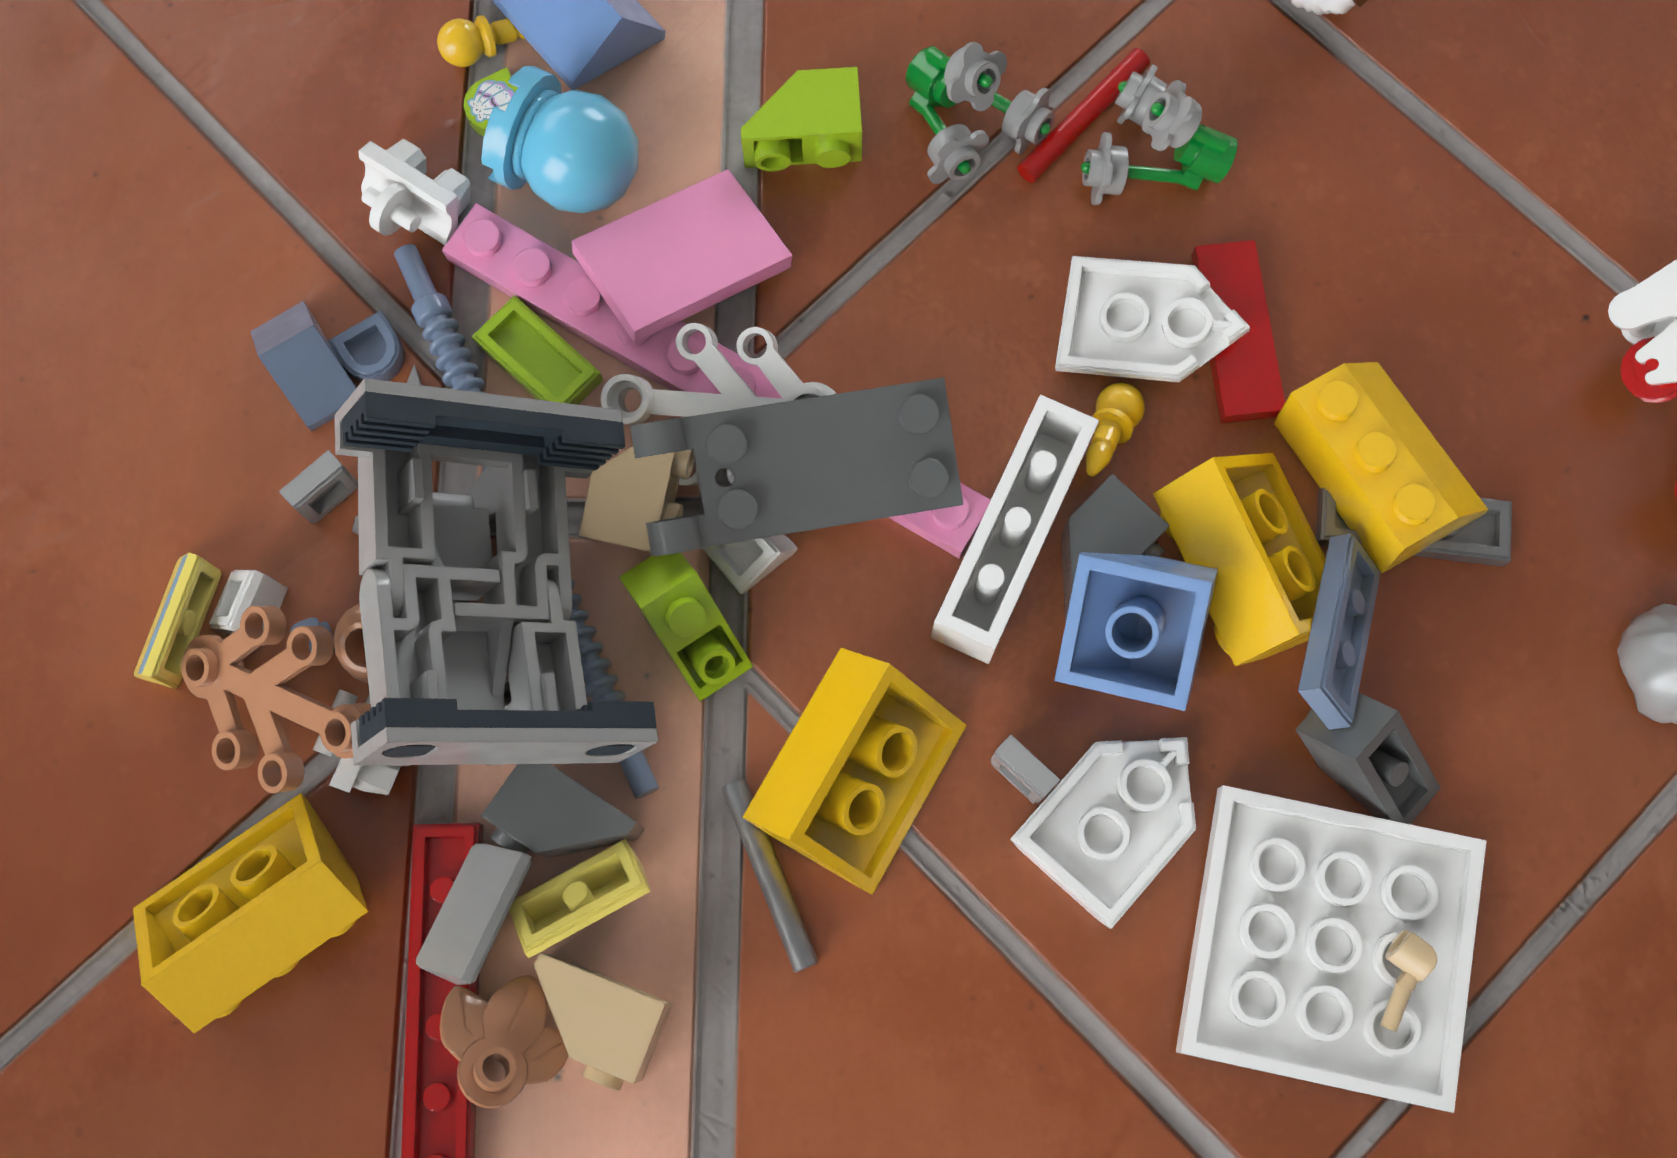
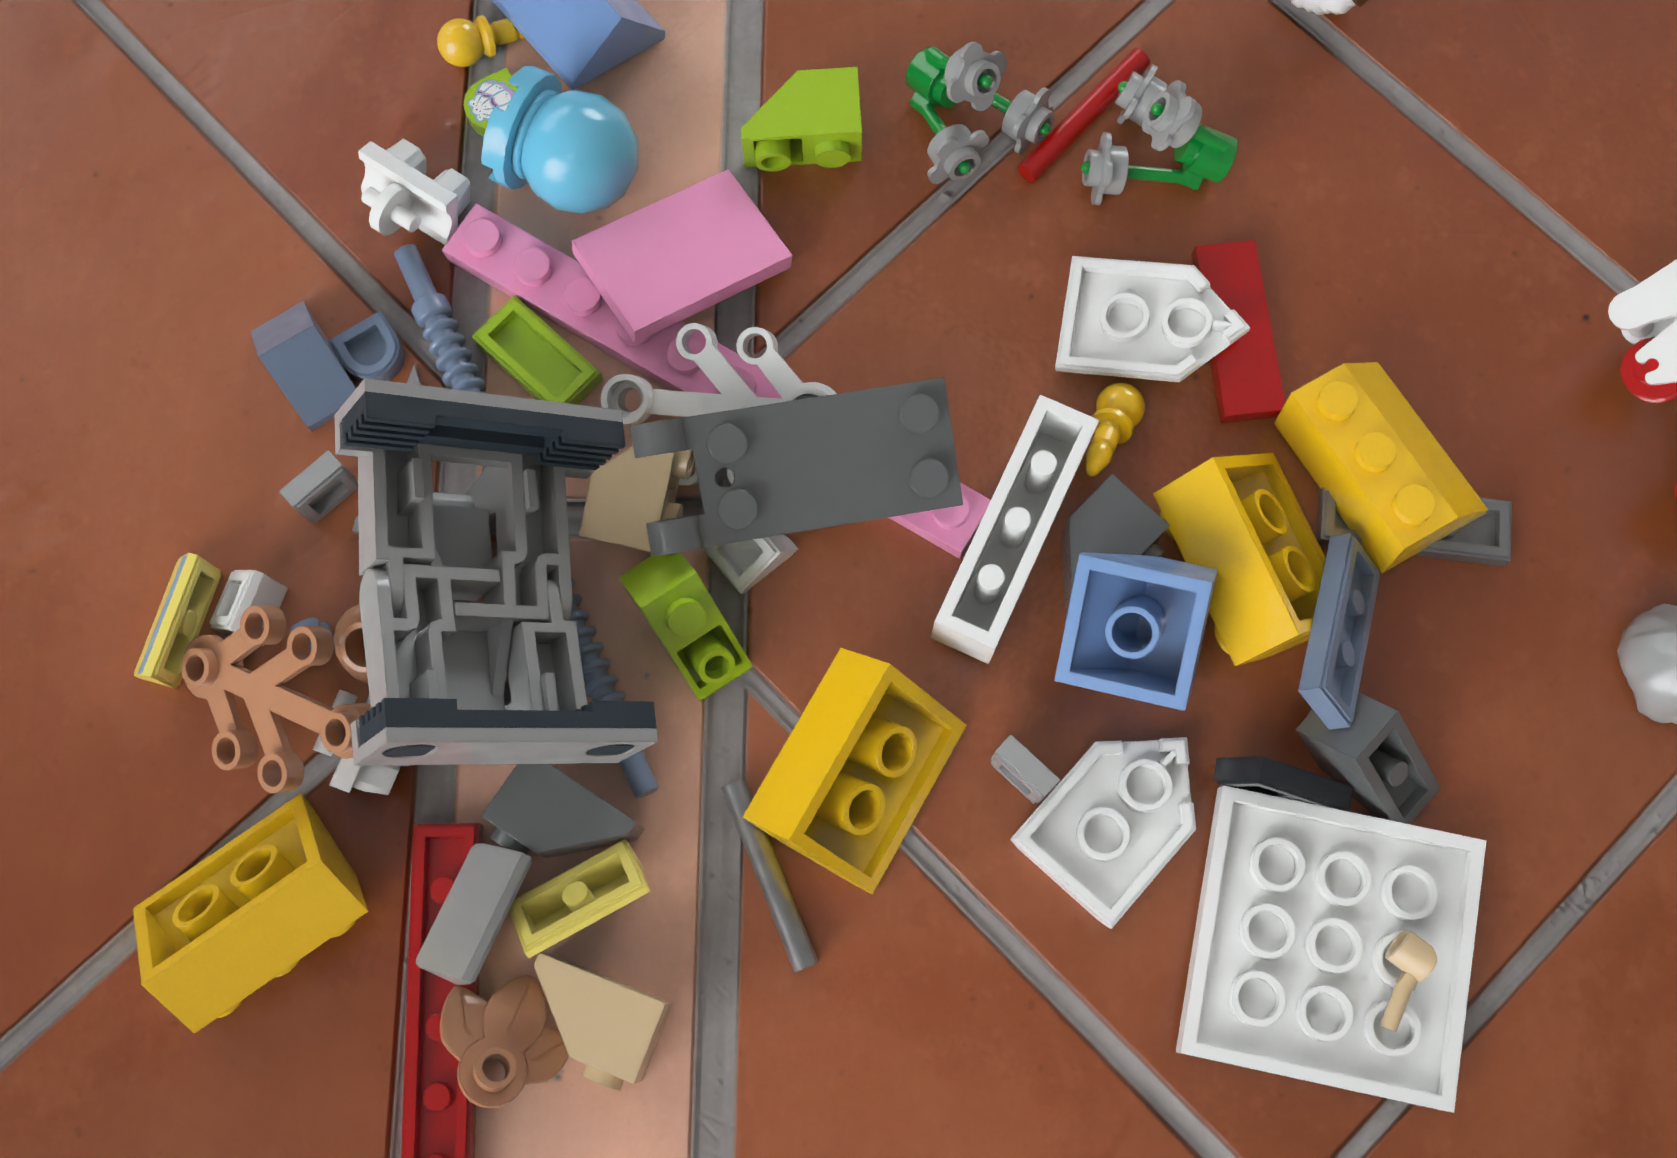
(1281, 780): none -> black tile

